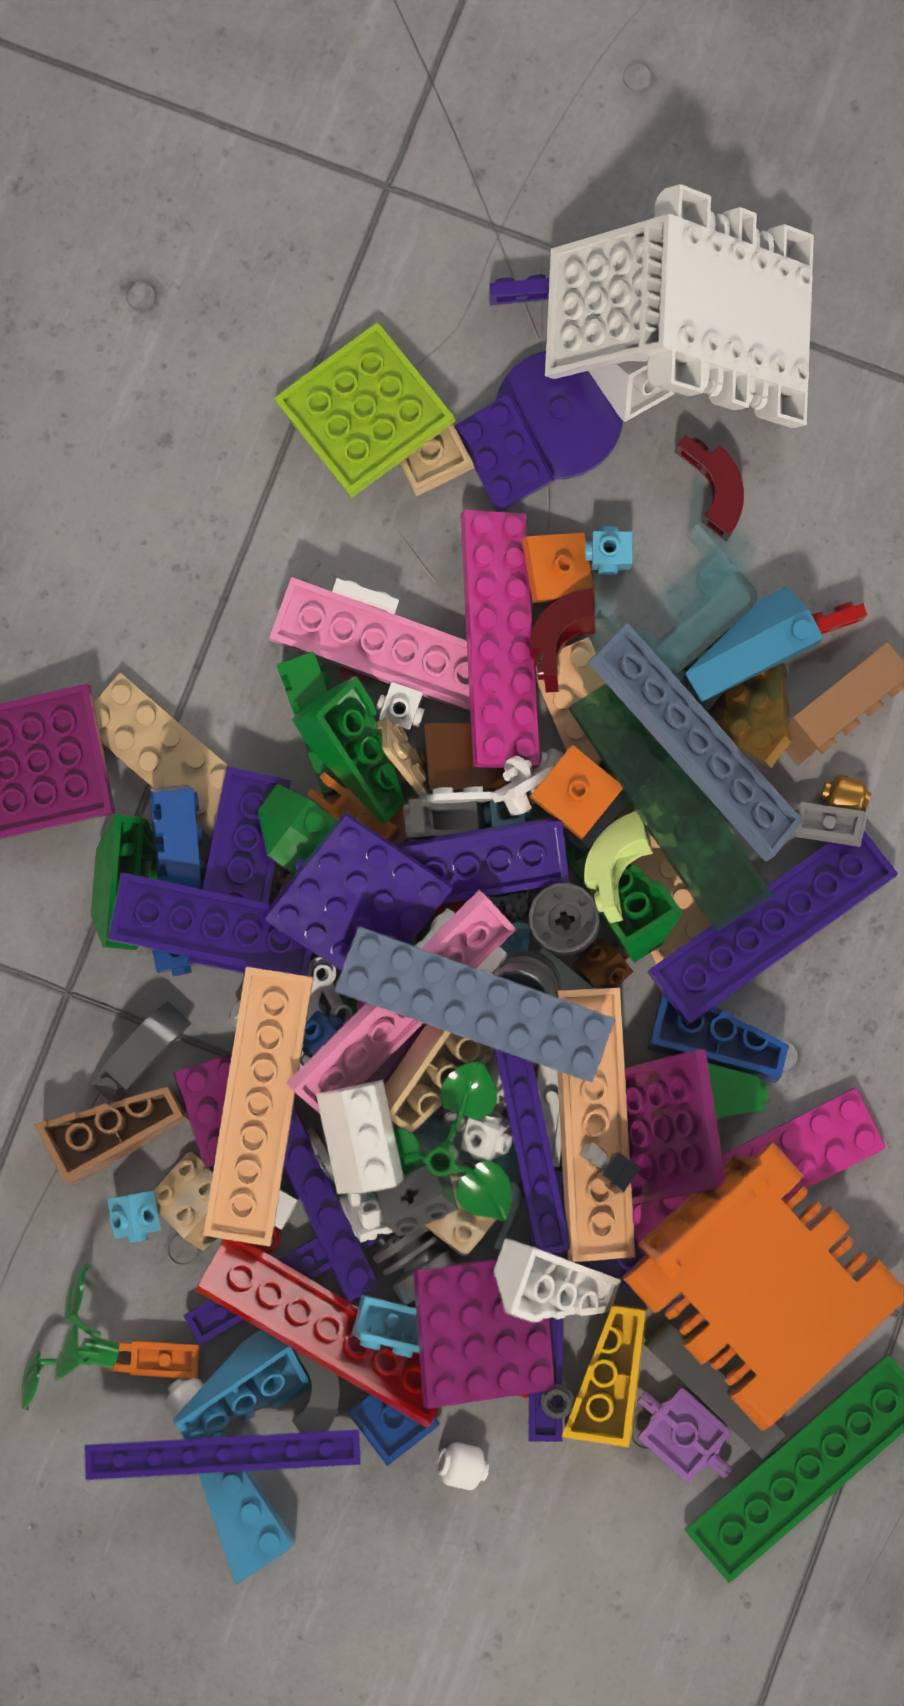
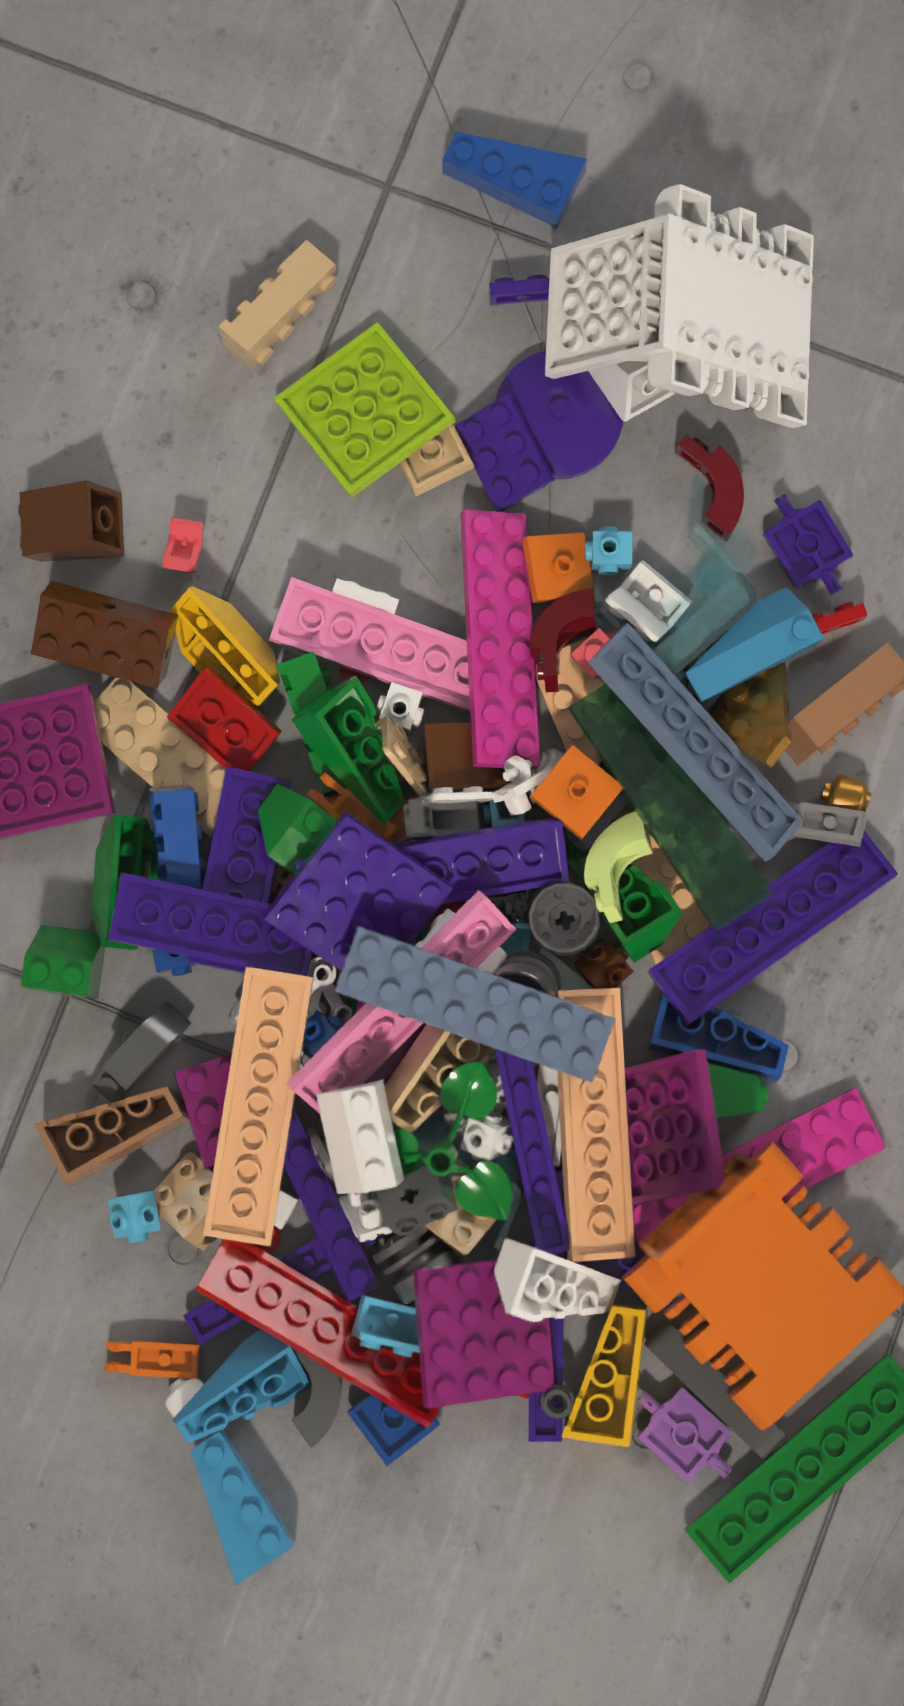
(64, 962): none -> green slope
(71, 522): none -> reddish brown slope
(92, 1350): green plant -> none
(104, 634): none -> reddish brown brick
(183, 545): none -> coral bracket
(219, 637): none -> yellow wedge
(222, 1454): dark purple plate -> none
(223, 722): none -> red plate
(278, 305): none -> tan wedge
(462, 1466): white head -> none
(516, 174): none -> blue wedge
(589, 649): none -> coral bracket
(615, 1170): black piece -> none
(648, 602): none -> white bracket
(807, 544): none -> dark purple plate

